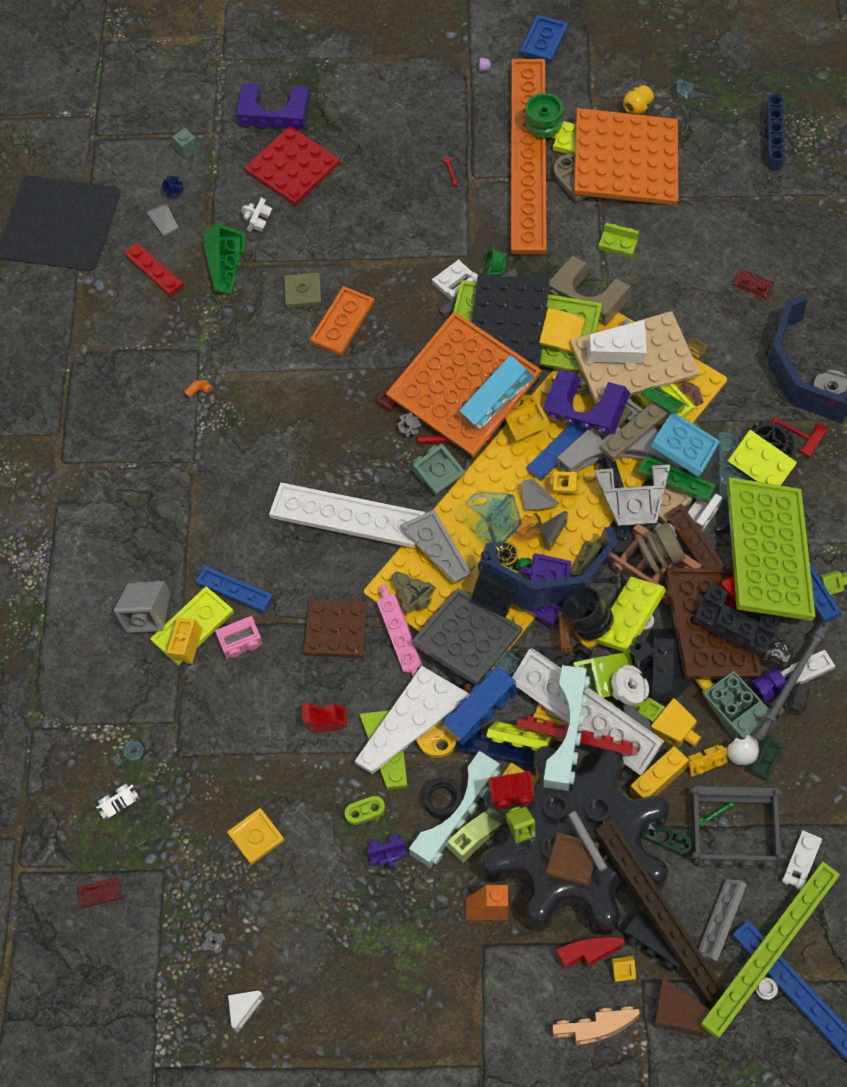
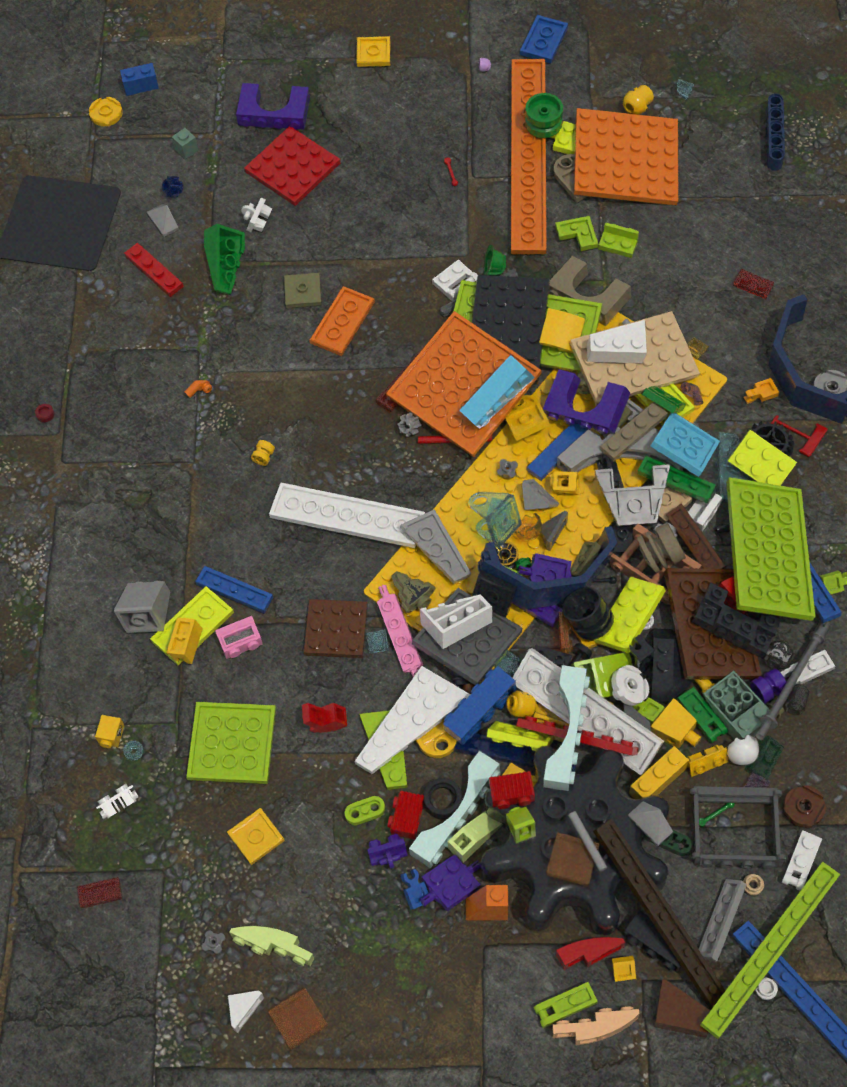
(44, 413): none -> dark red tile
(105, 111): none -> yellow tile
(109, 731): none -> yellow brick
(139, 79): none -> blue brick
(231, 742): none -> lime plate
(262, 453): none -> yellow wheel
(265, 939): none -> yellowish green slope
(297, 1018): none -> clear orange plate
(373, 51): none -> yellow plate
(377, 641): none -> clear light blue plate
(407, 814): none -> red brick
(415, 890): none -> blue plate
(437, 469): sand green plate -> none
(450, 882): none -> dark purple plate
(457, 620): none -> white wedge
(507, 473): none -> flat silver plate
(521, 704): none -> yellow head
(566, 1004): none -> lime plate
(580, 228): none -> lime plate
(651, 822): none -> light grey slope
(704, 715): none -> green plate
(757, 781): none -> clear purple tile
(757, 880): none -> tan plate
(764, 390): none -> light orange plate
(793, 810): none -> reddish brown plate

